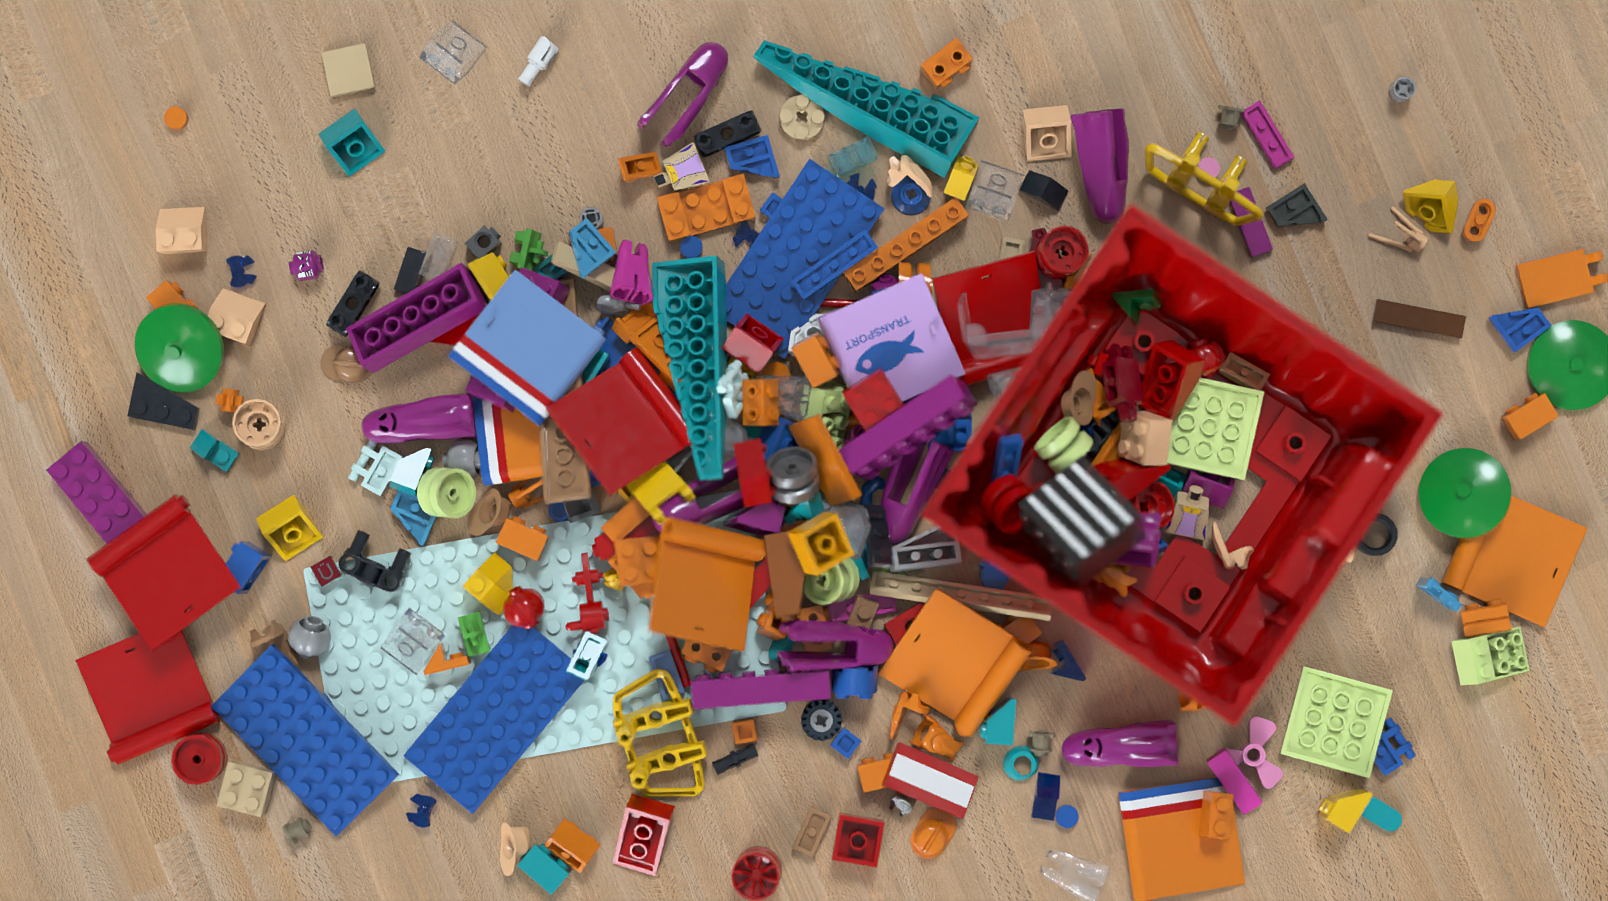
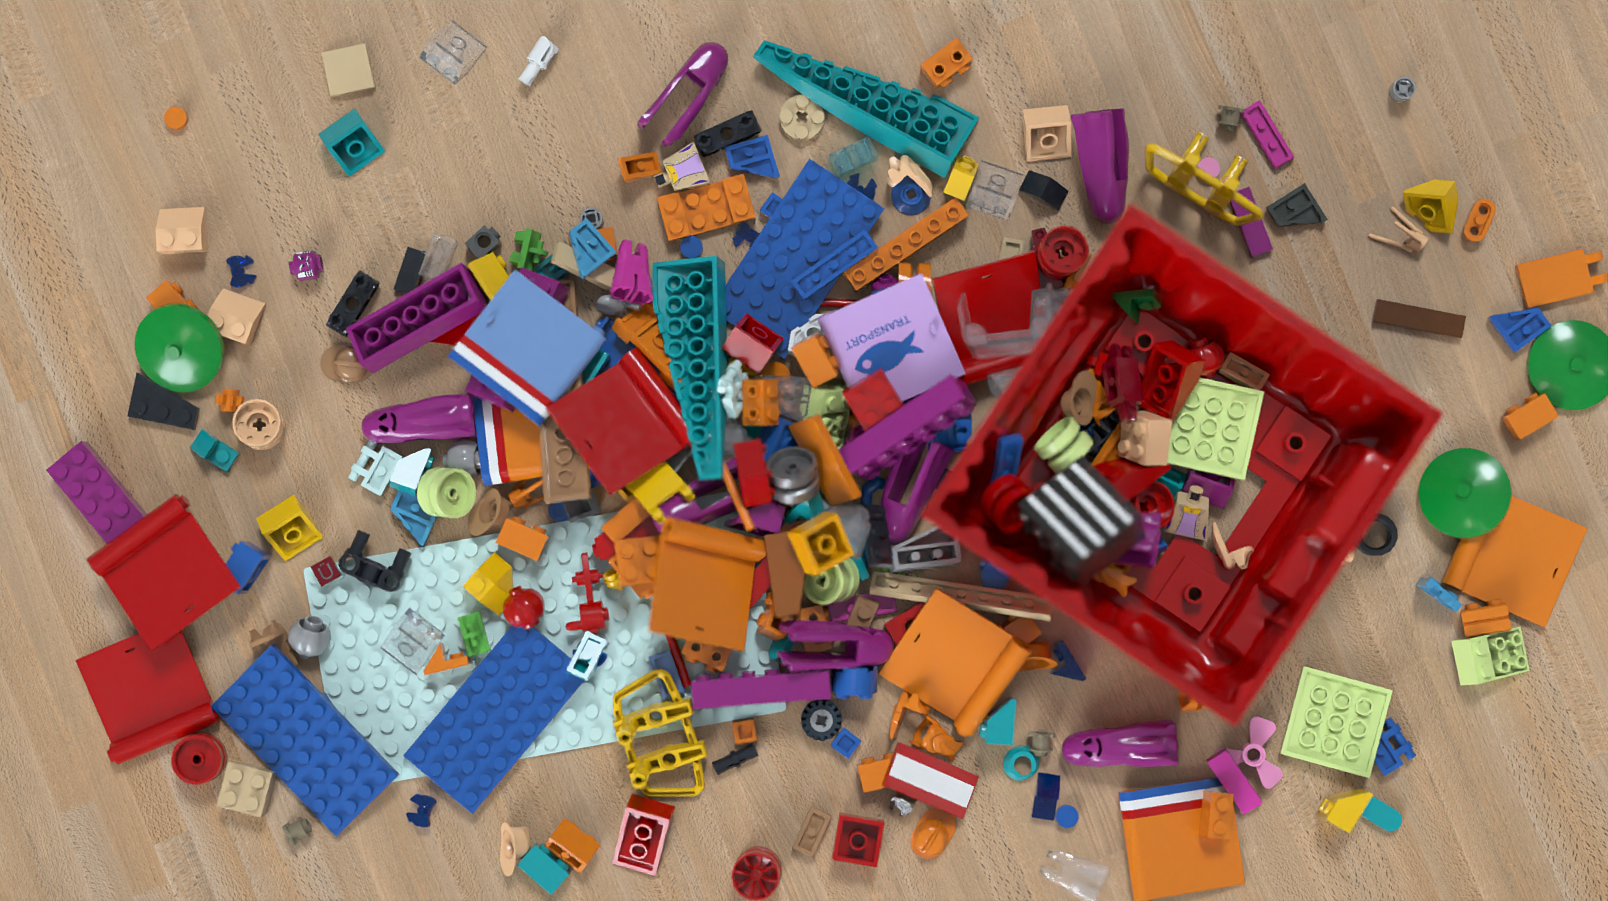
(737, 499): none -> orange bar

